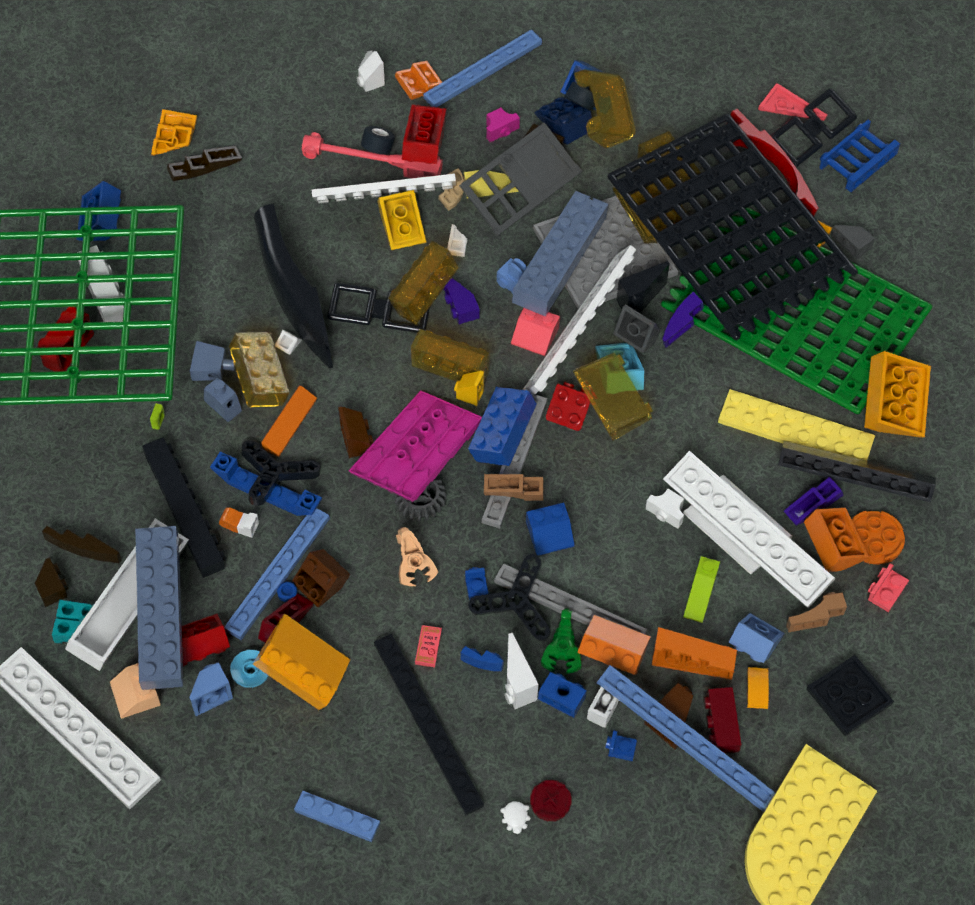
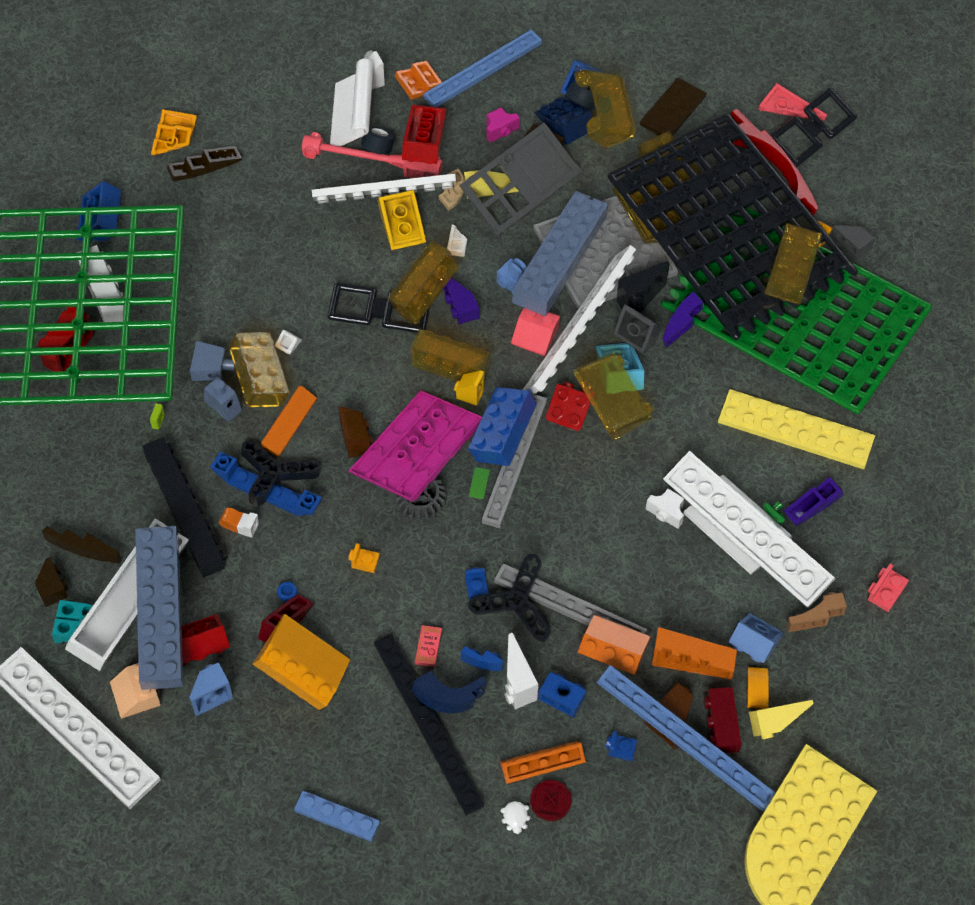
(240, 667): medium azure dish -> none
(276, 574): medium blue plate -> none
(291, 289): black slope -> none
(320, 577): reddish brown slope -> none
(352, 105): none -> white door
(363, 559): none -> light orange bracket
(413, 557): light nougat animal -> none
(445, 699): none -> dark blue arch
(479, 483): none -> bright green sticker
(514, 486): medium nougat slope -> none
(542, 761): none -> orange slope
(550, 529): blue slope -> none
(563, 646): green animal -> none
(602, 708): white brick -> none
(673, 108): none -> dark brown tile
(701, 589): lime slope -> none
(773, 511): none -> green piece
(775, 719): none -> light yellow slope
(793, 264): none -> clear yellow brick
(835, 539): orange slope -> none
(849, 695): black plate -> none
(857, 471): black brick -> none
(864, 170): blue fence -> none
(880, 535): orange tile -> none
(897, 395): light orange slope -> none

